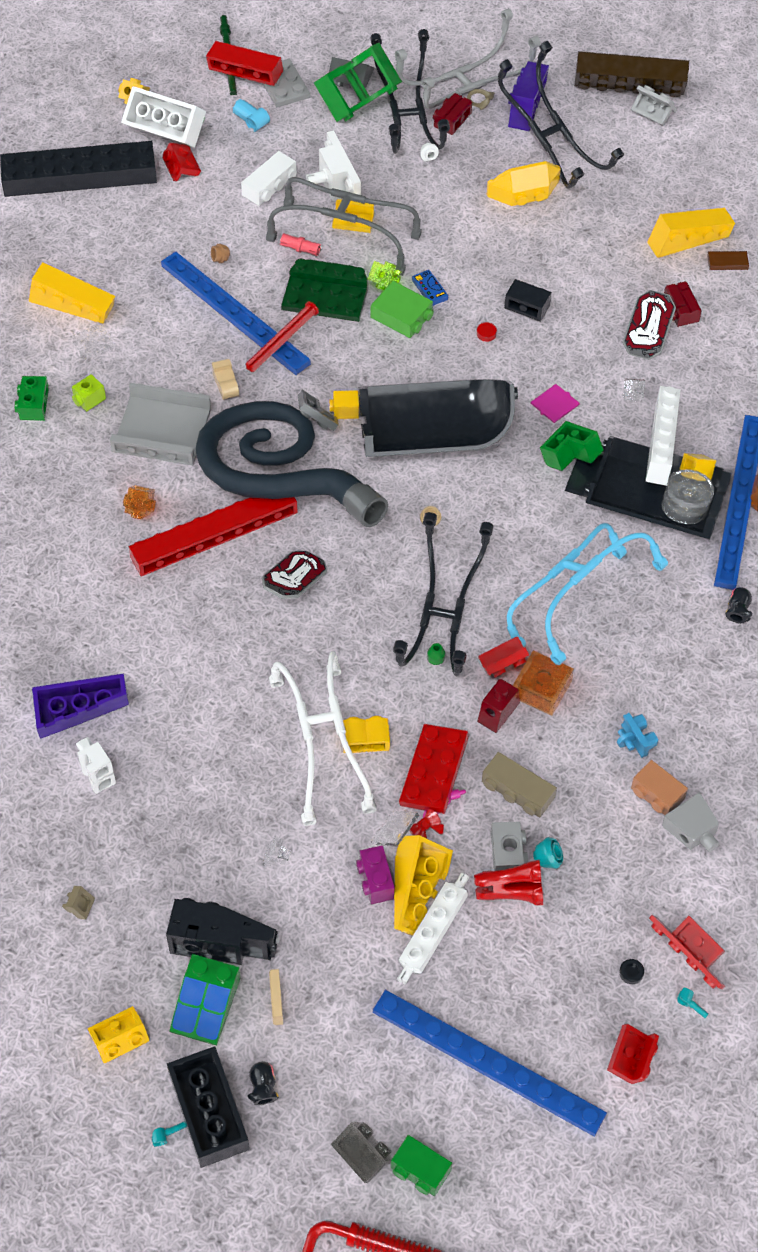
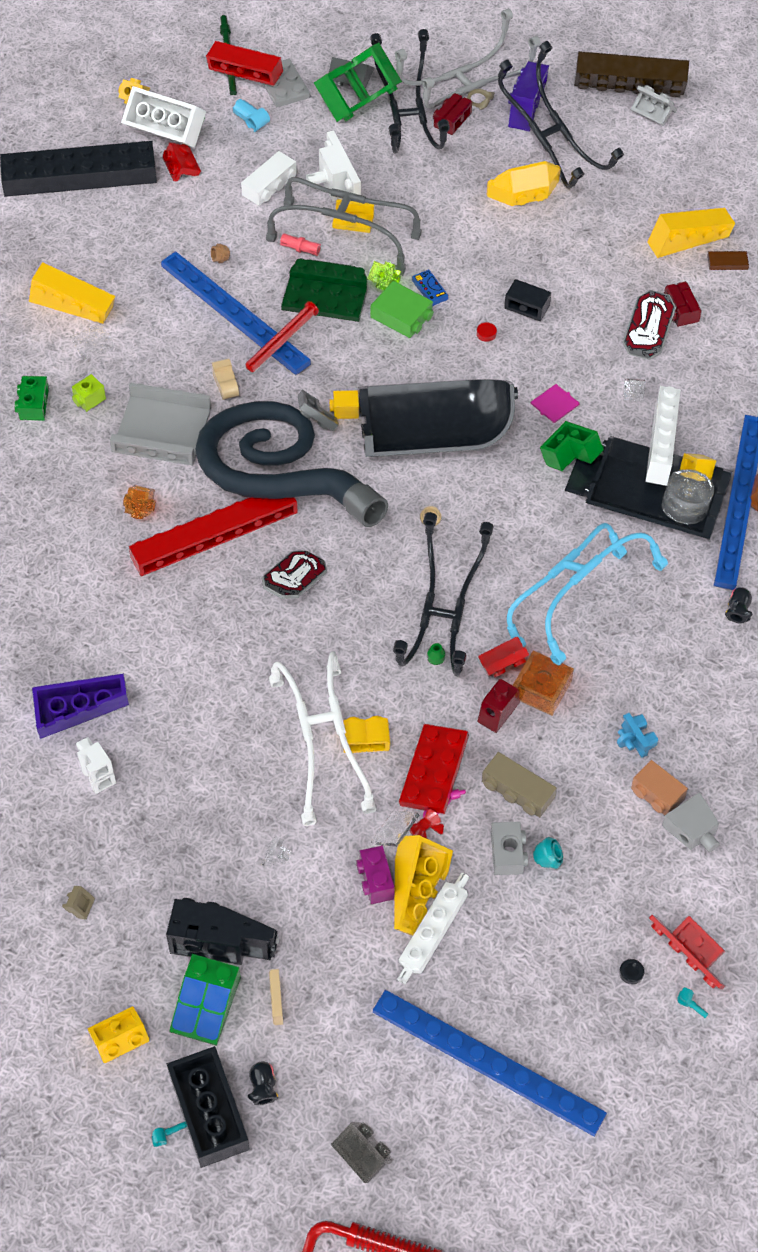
(420, 1166): green brick -> none
(427, 148): white plate -> none
(514, 883): red piece -> none
(633, 1054): red bracket -> none

